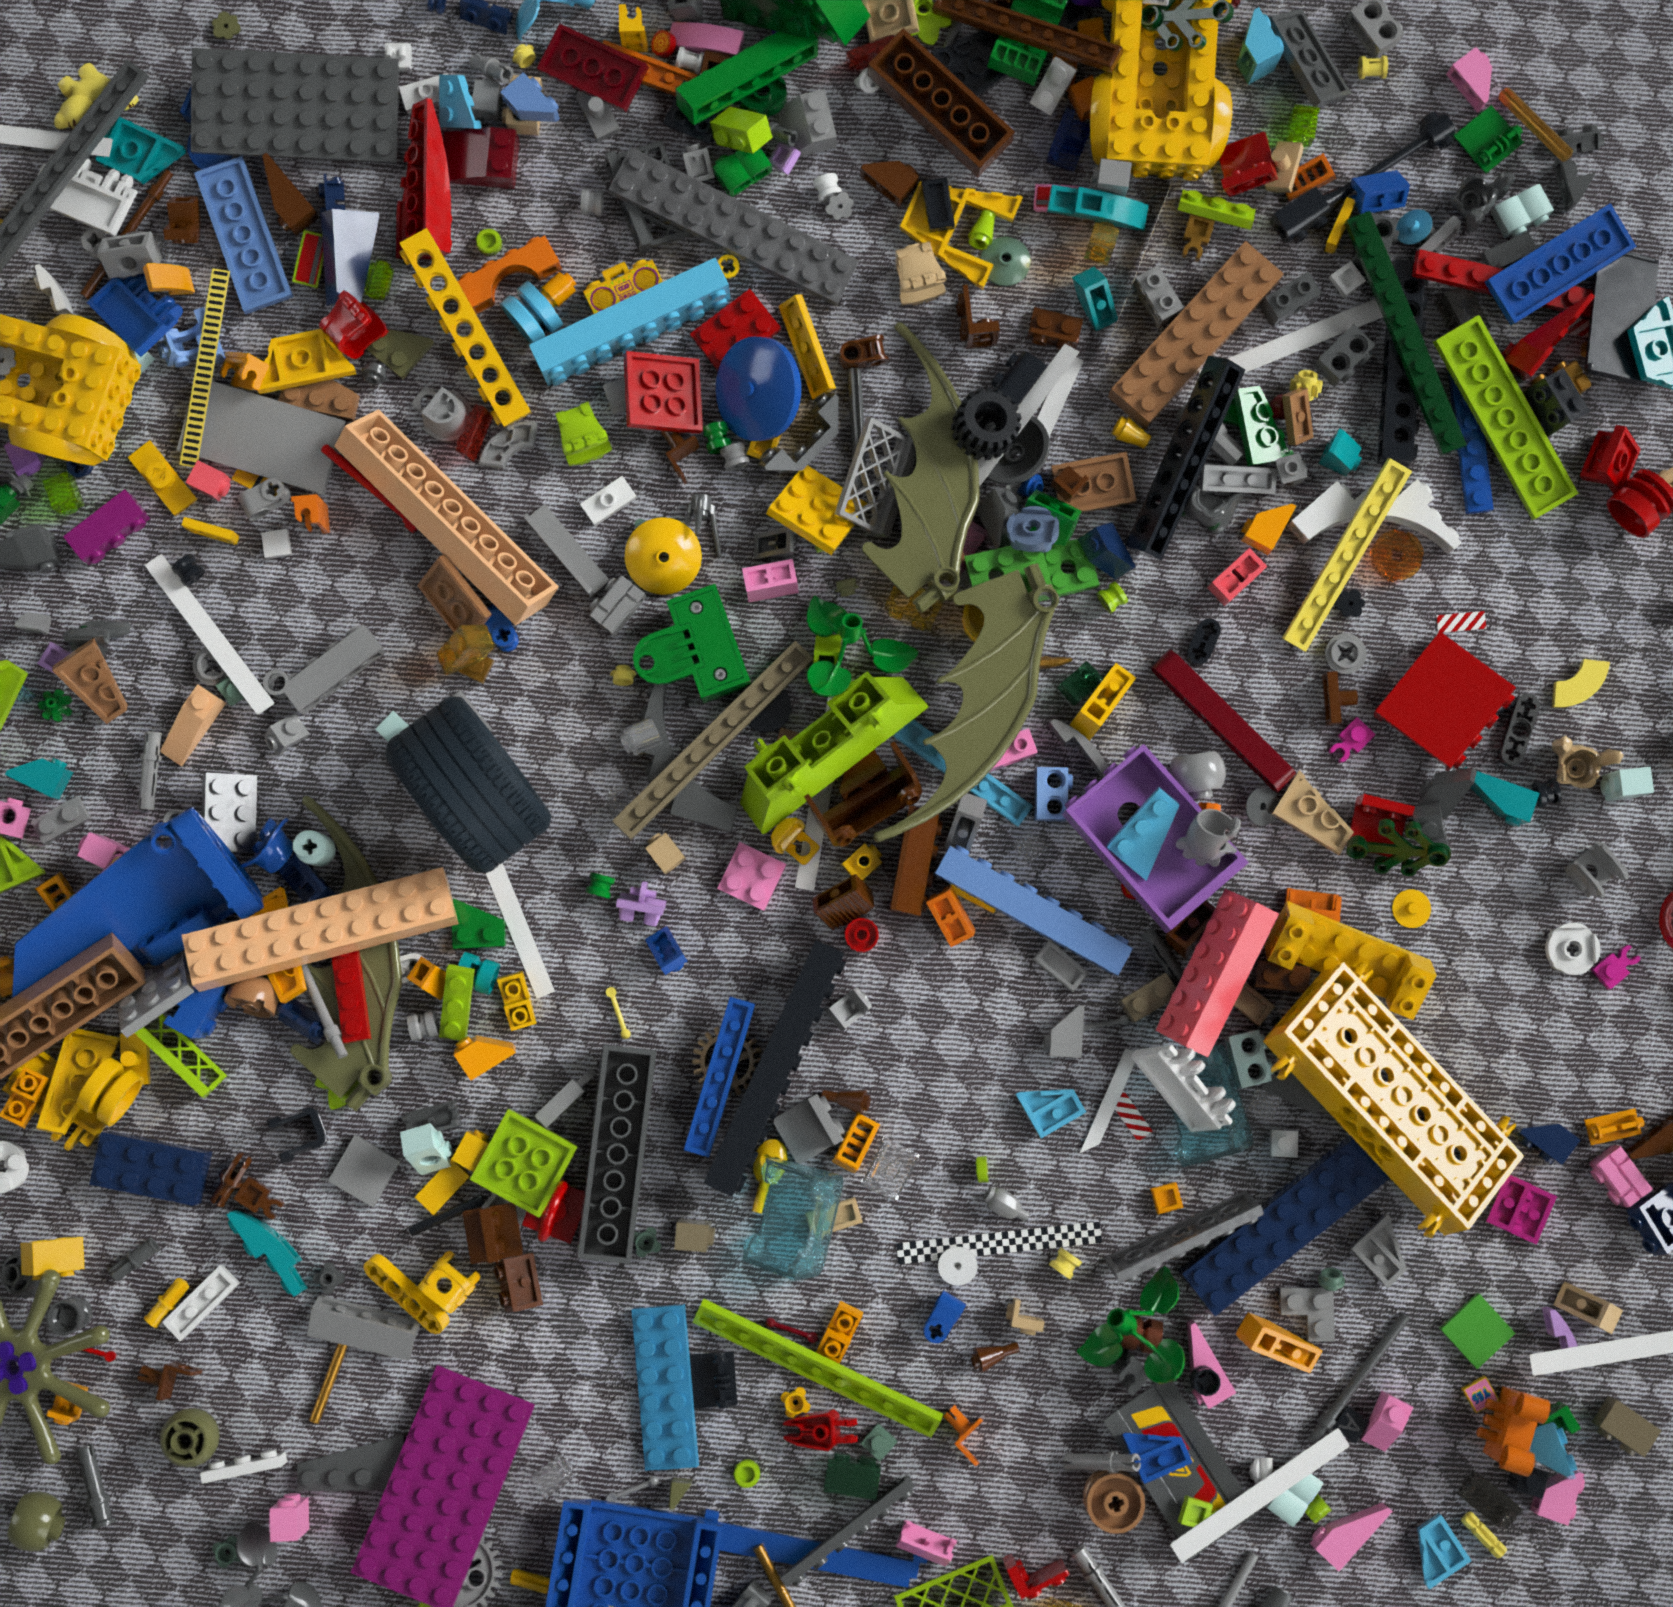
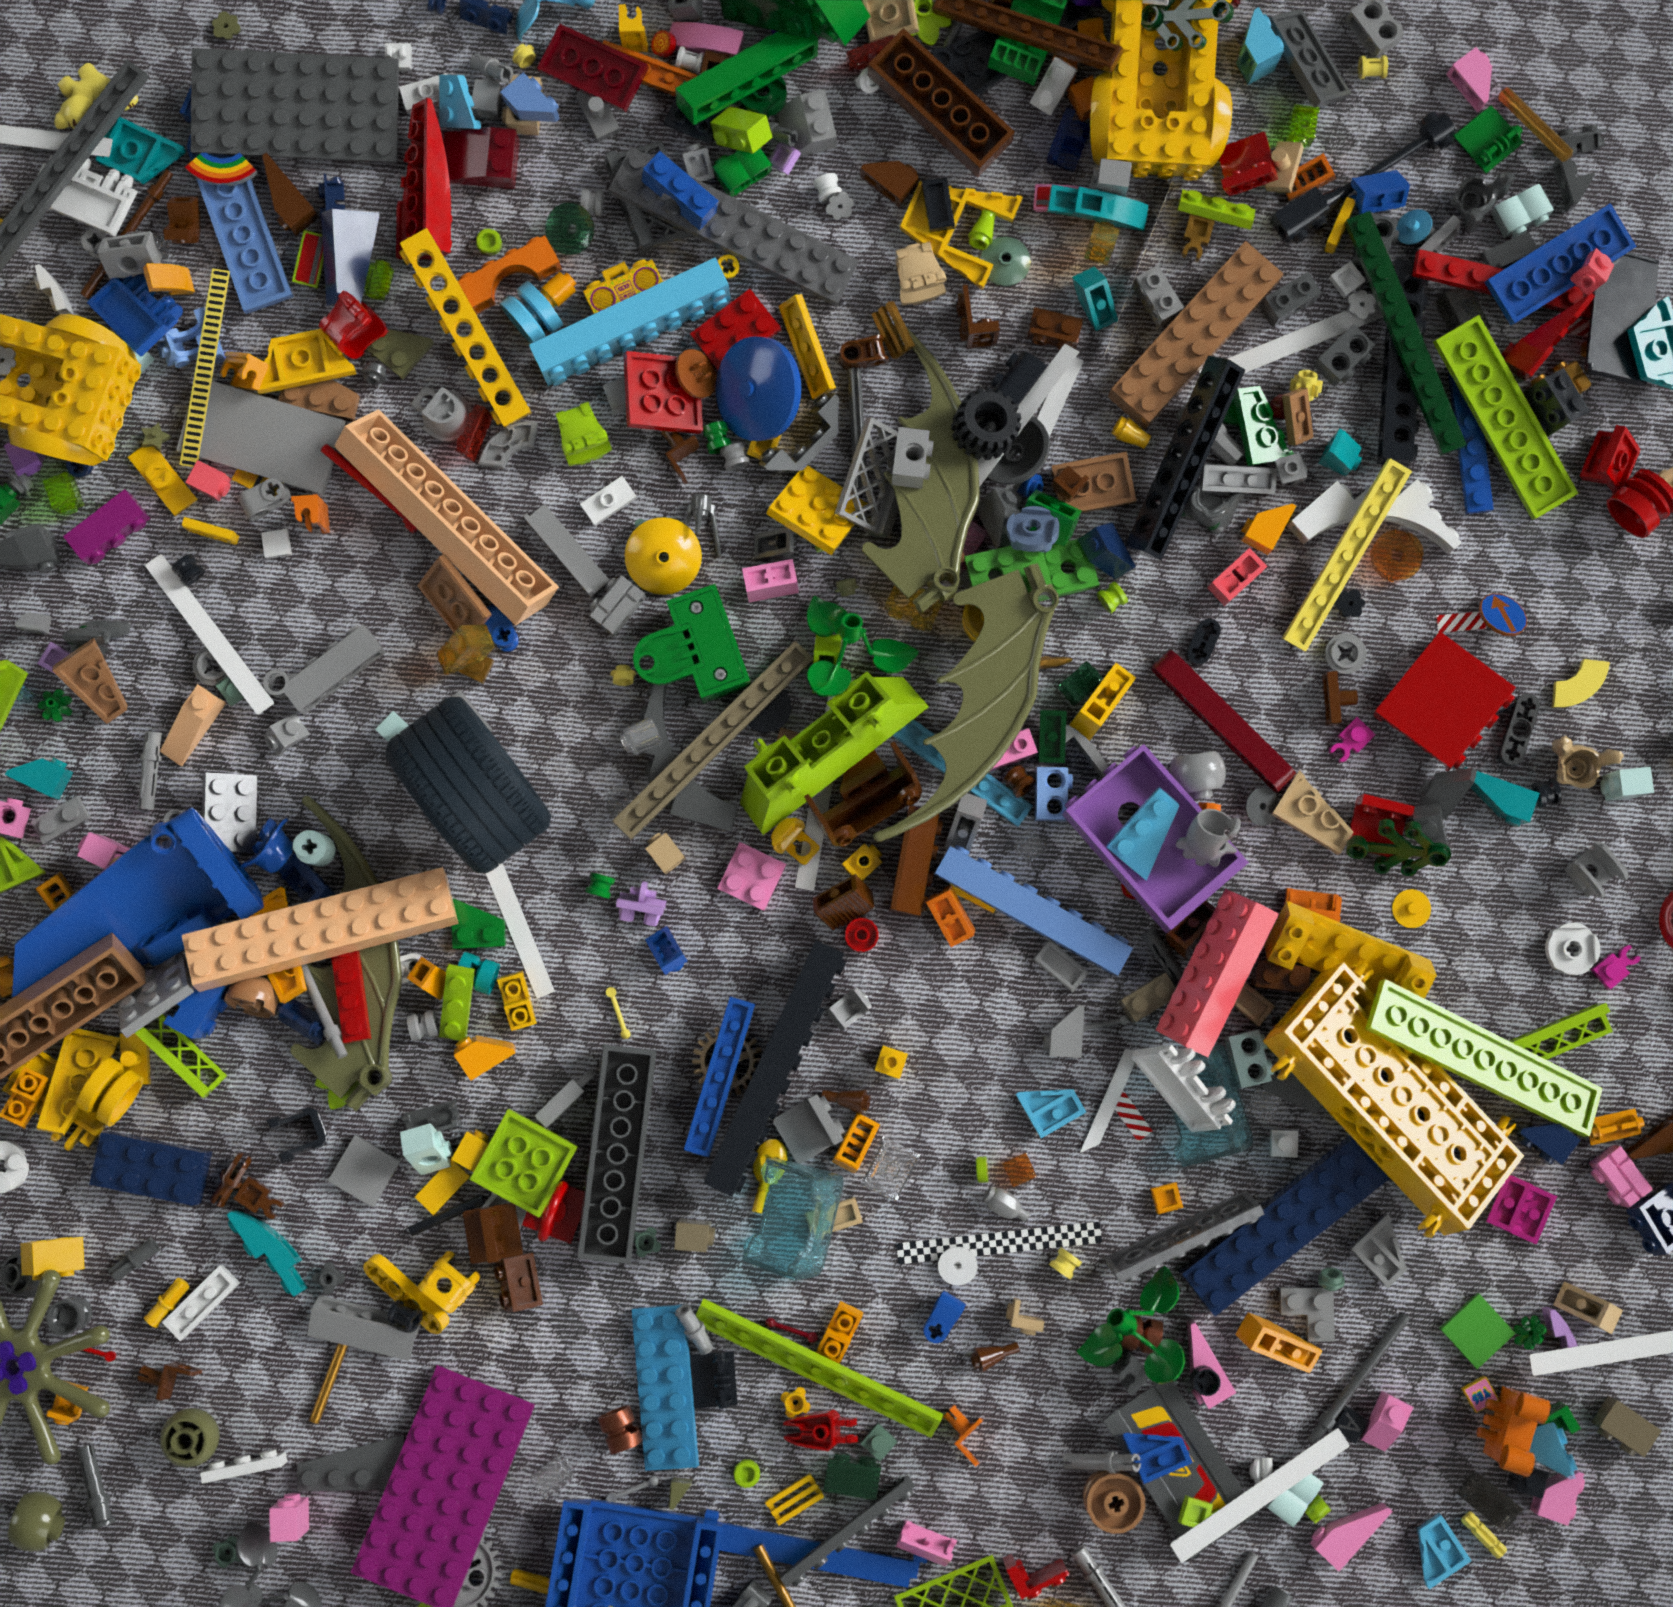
(154, 437): none -> olive piece
(222, 171): none -> tile
(399, 1307): none -> black bush
(558, 226): none -> clear green dish
(620, 1430): none -> copper wheel
(667, 178): none -> blue arch
(694, 1329): none -> light grey pin
(695, 373): none -> dark orange piece
(776, 1510): none -> yellow tile
(891, 331): none -> pearl gold tile
(891, 1062): none -> yellow brick
(911, 443): none -> light grey brick
(1019, 781): none -> reddish brown wheel
(1019, 1169): none -> clear orange tile
(1052, 736): none -> dark green panel
(1366, 300): none -> white plant
(1483, 1058): none -> plate
(1503, 614): none -> blue piece
(1530, 1333): none -> green plant
(1560, 1026): none -> lime fence
(1593, 272): none -> coral bracket

